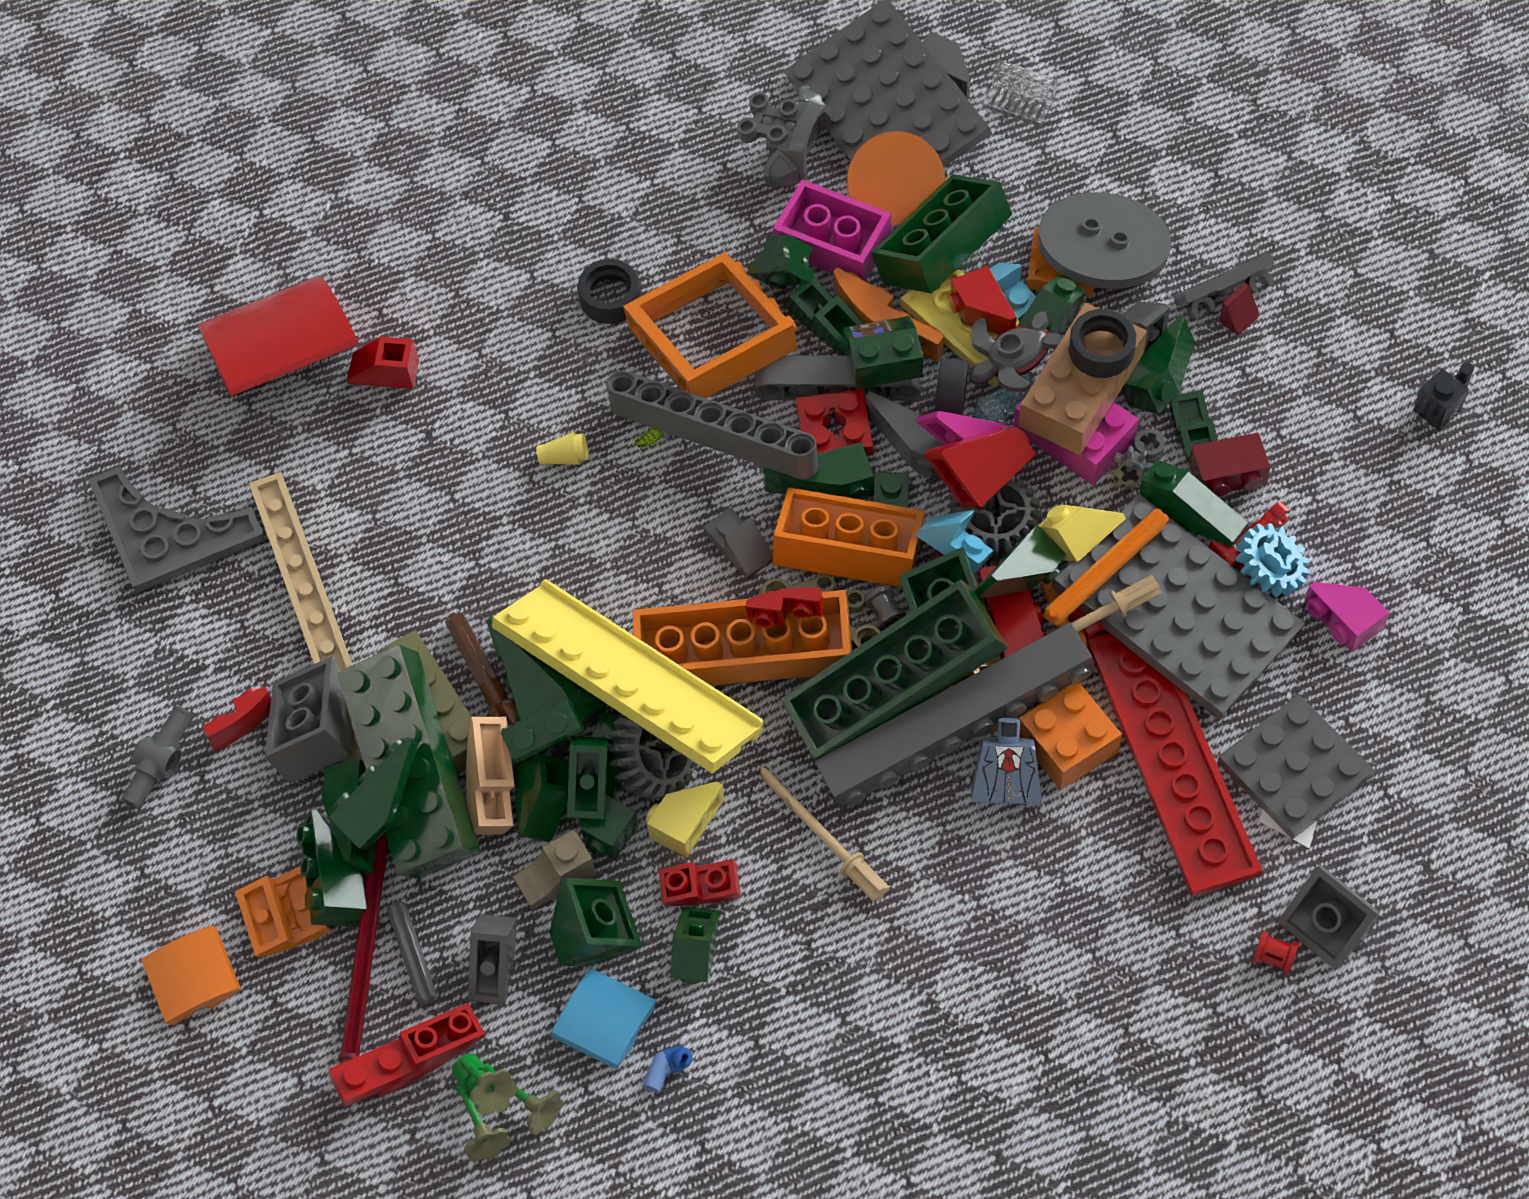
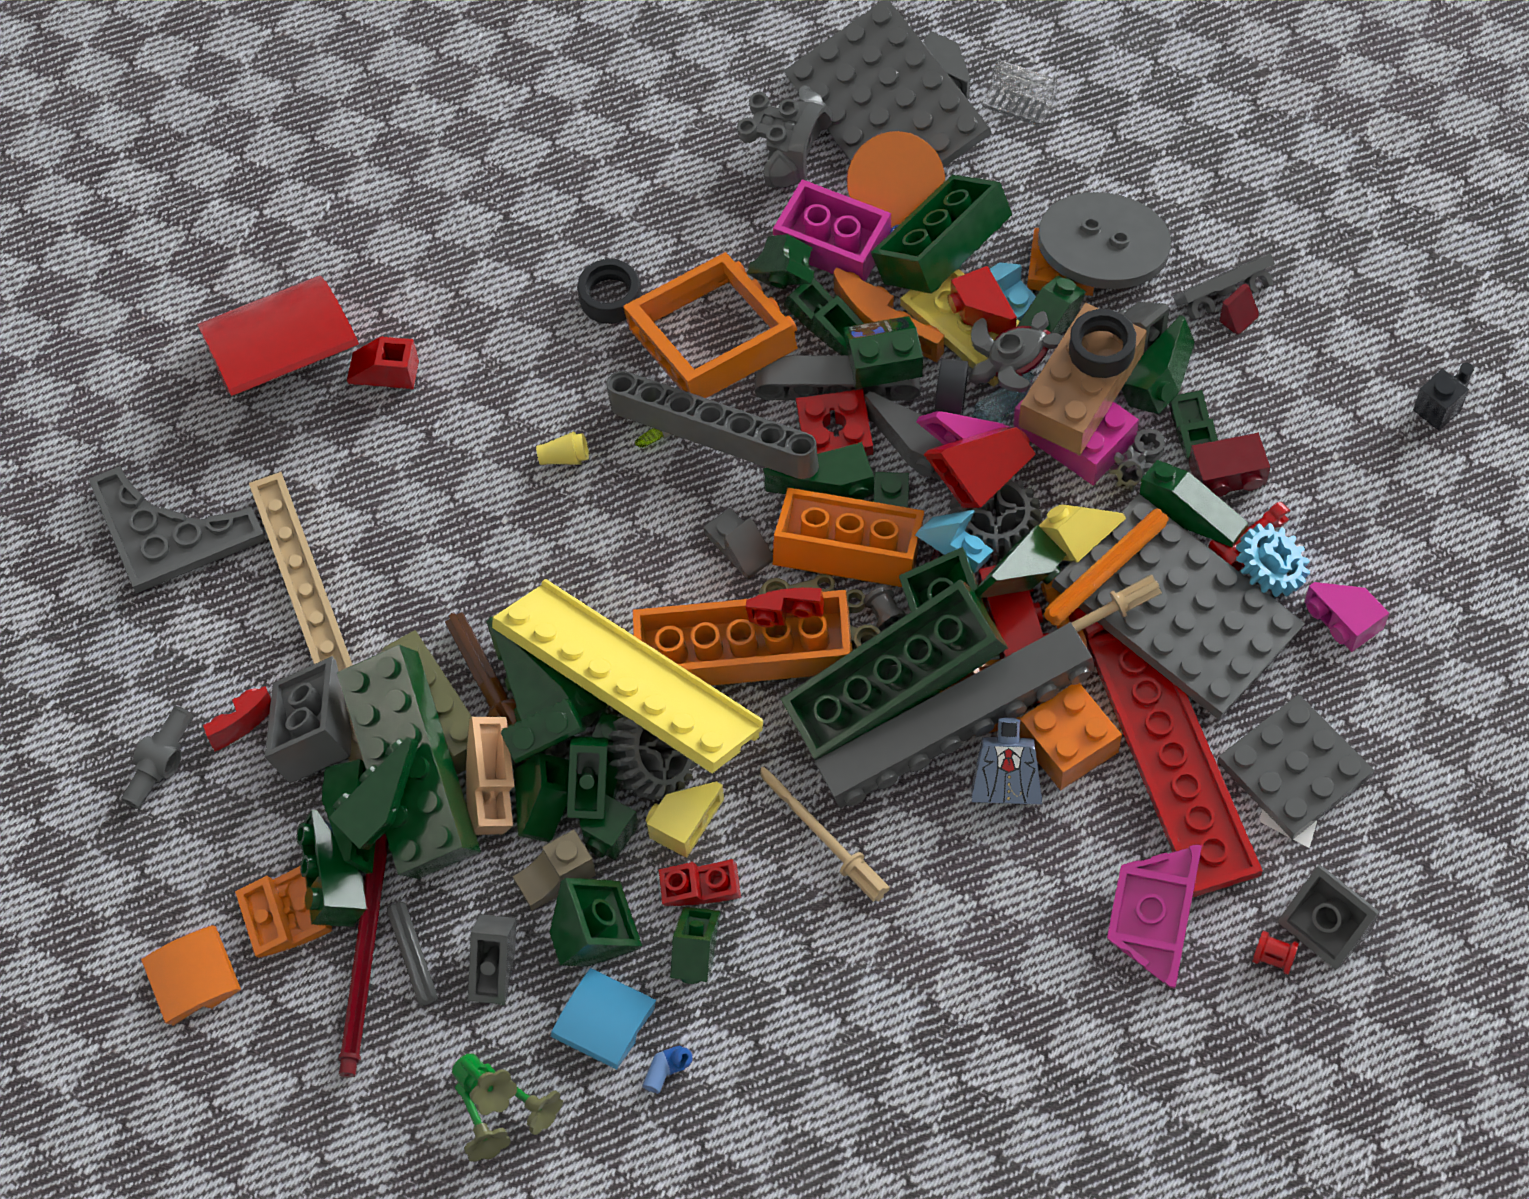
(407, 1058): red slope -> none
(1154, 910): none -> dark pink wing

